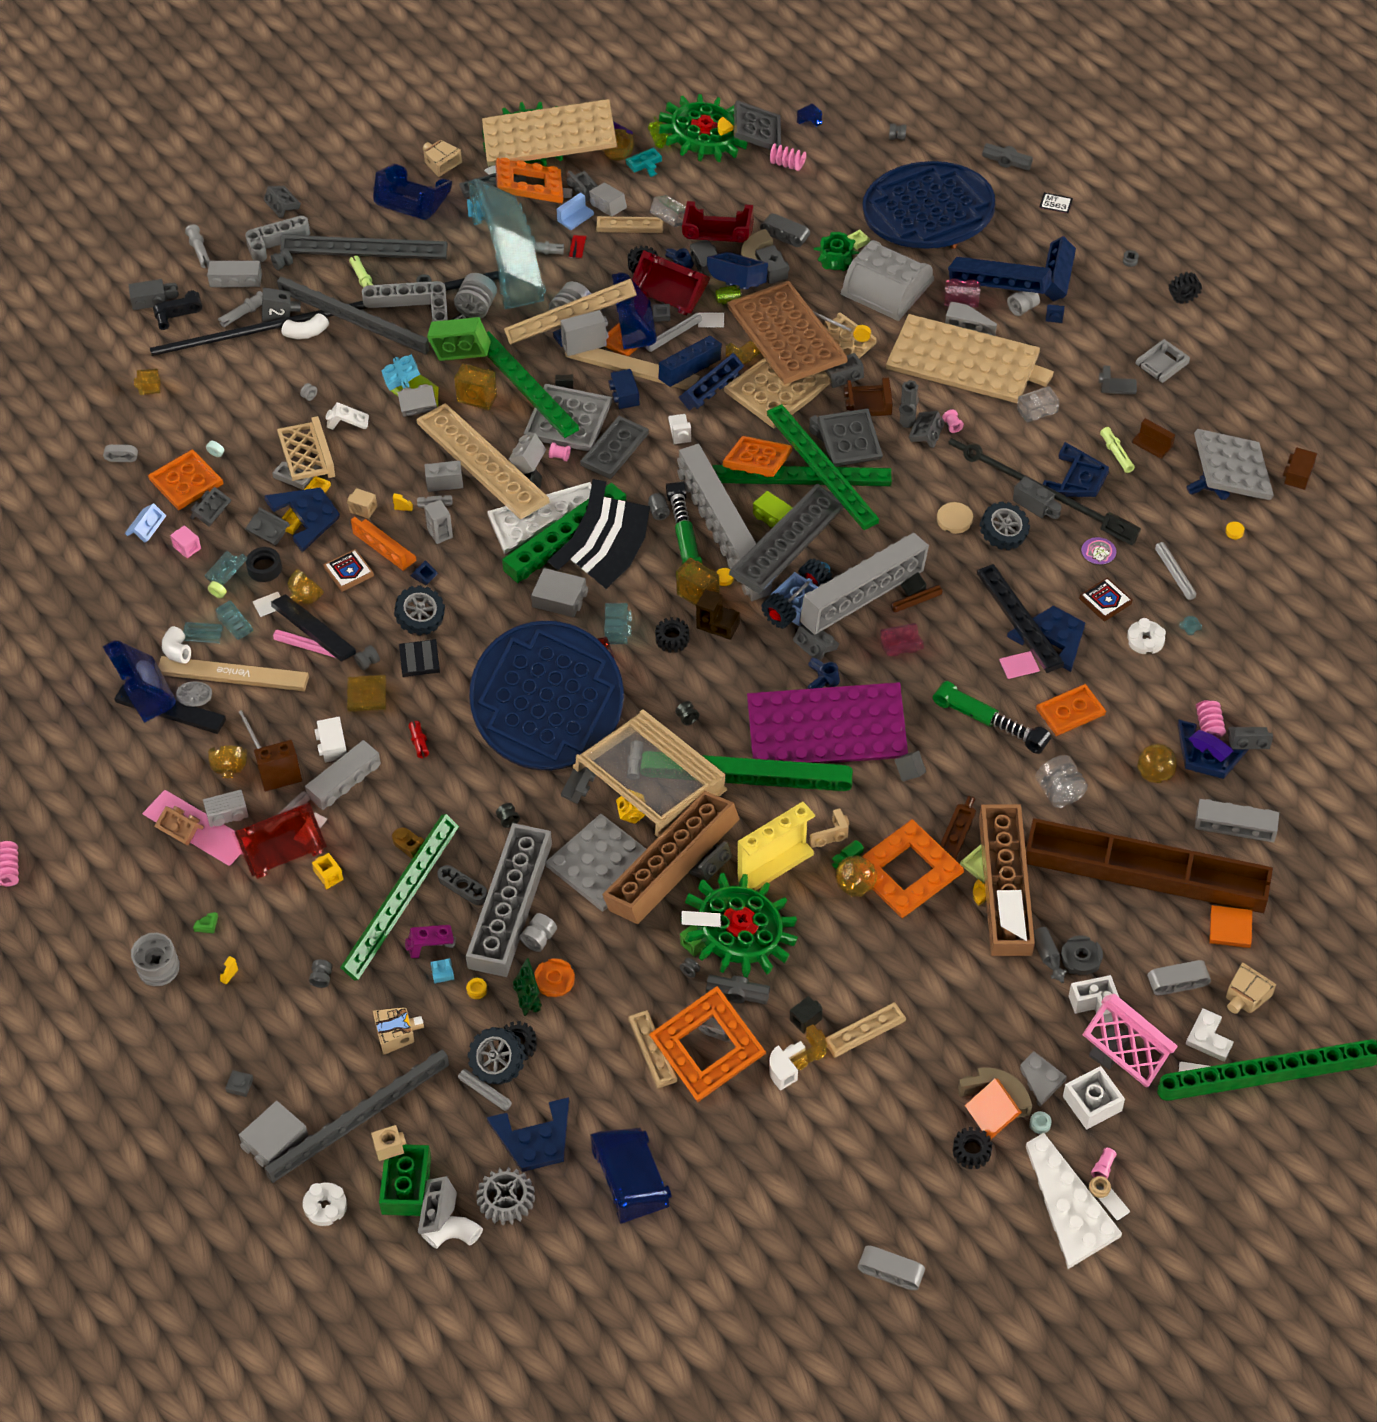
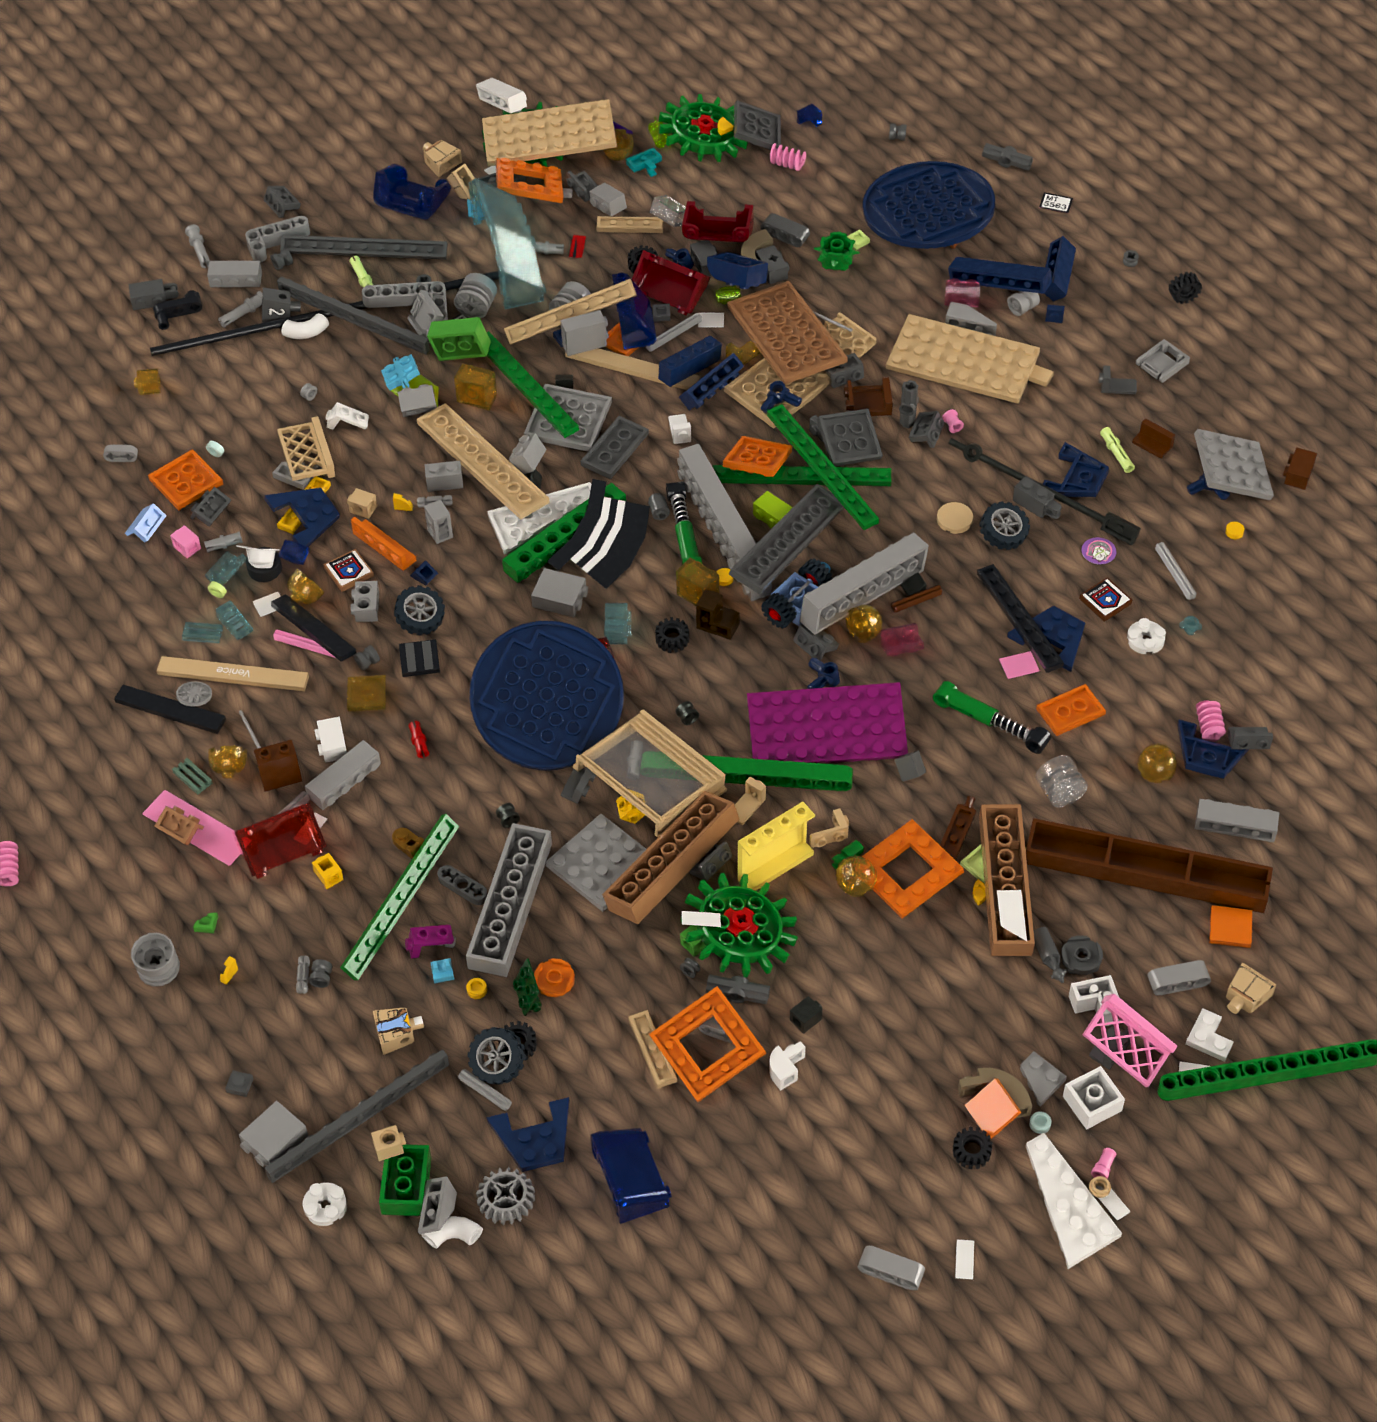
(146, 682): clear blue windscreen -> none
(172, 645): white cylinder -> none
(183, 766): none -> sand green tile
(223, 541): none -> light grey pin
(225, 808): light grey brick -> none
(260, 557): none -> white piece
(267, 526): dark grey plate -> none
(294, 552): none -> clear blue panel
(302, 974): none -> light grey axle
(365, 601): none -> light grey brick
(423, 313): none -> light grey container
(459, 181): none -> tan torso
(501, 95): none -> white brick
(538, 932): light grey wheel -> none
(559, 451): bright pink bush -> none
(574, 212): light blue panel -> none
(624, 389): dark blue brick -> none
(752, 799): none -> tan bracket
(776, 398): none -> dark blue axle
(817, 1051): clear yellow bracket -> none
(862, 333): yellow tile -> none
(864, 622): none -> clear yellow cylinder
(865, 1029): tan tile -> none
(886, 280): light grey container -> none
(964, 1259): none -> white sticker
(1038, 404): clear brick -> none
(1204, 740): dark purple slope -> none

